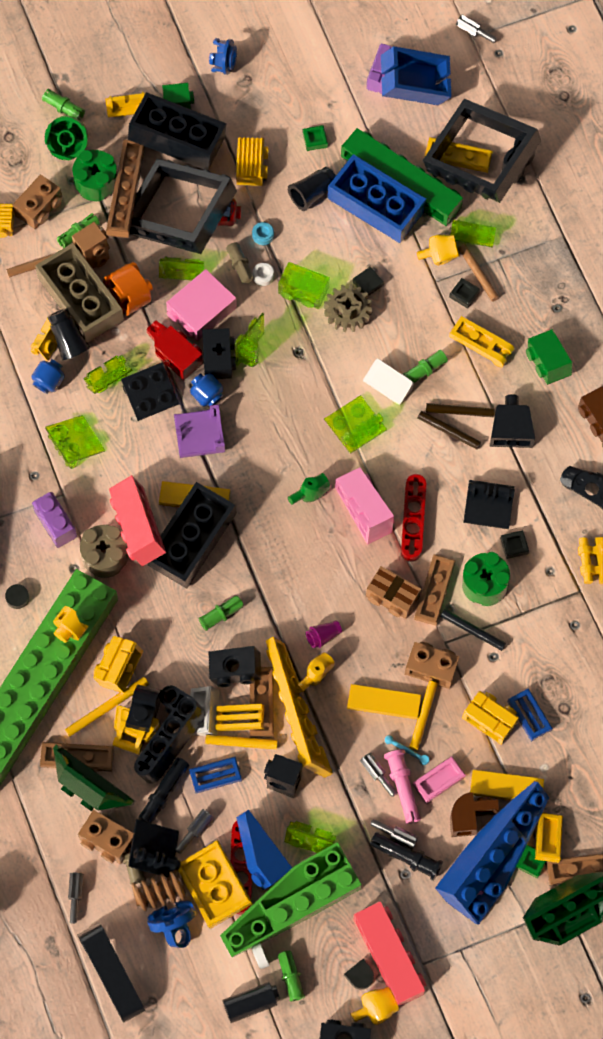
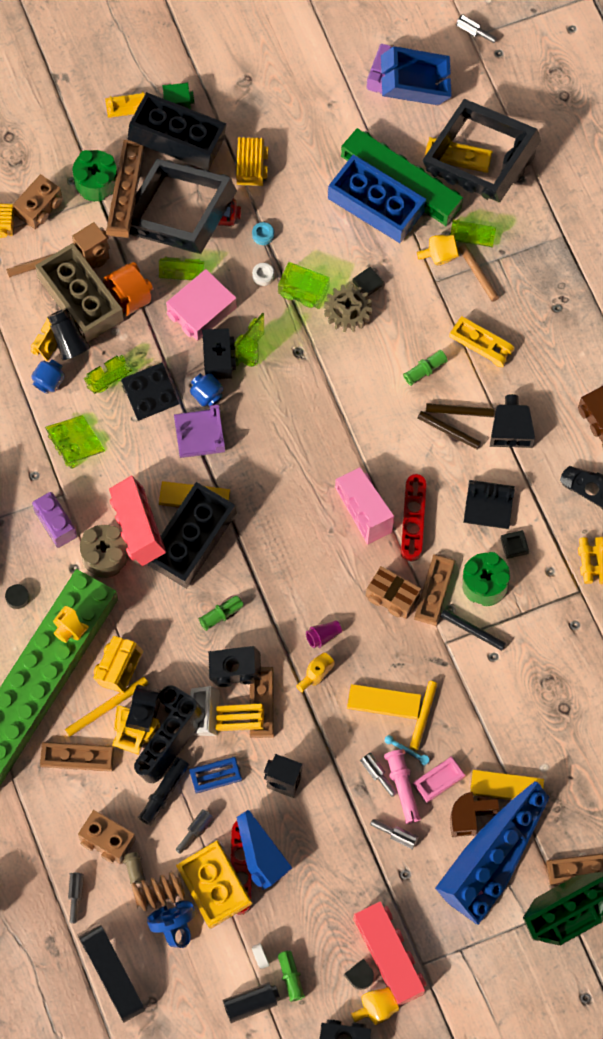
(63, 104): bright green pin -> none
(66, 137): green cylinder -> none
(66, 238): bright green pin -> none
(87, 784): dark green wedge -> none
(154, 849): black hinge -> none
(175, 350): red hinge -> none
(225, 57): blue piece -> none
(240, 263): dark tan axle -> none
(241, 742): yellow bar -> none
(293, 899): bright green wedge -> none
(299, 835): clear neon green hinge -> none
(303, 733): yellow wing -> none
(310, 188): black plant -> none
(311, 489): green piece -> none
(315, 138): green tile -> none
(355, 424): clear neon green hinge -> none
(388, 381): white slope -> none
(416, 860): black pin -> none
(432, 664): medium nougat brick -> none
(464, 293): pearl dark grey tile -> none
(491, 716): yellow brick -> none
(528, 863): green tile -> none
(539, 732): blue tile -> none
(549, 357): green brick -> none
(549, 837): yellow tile -> none

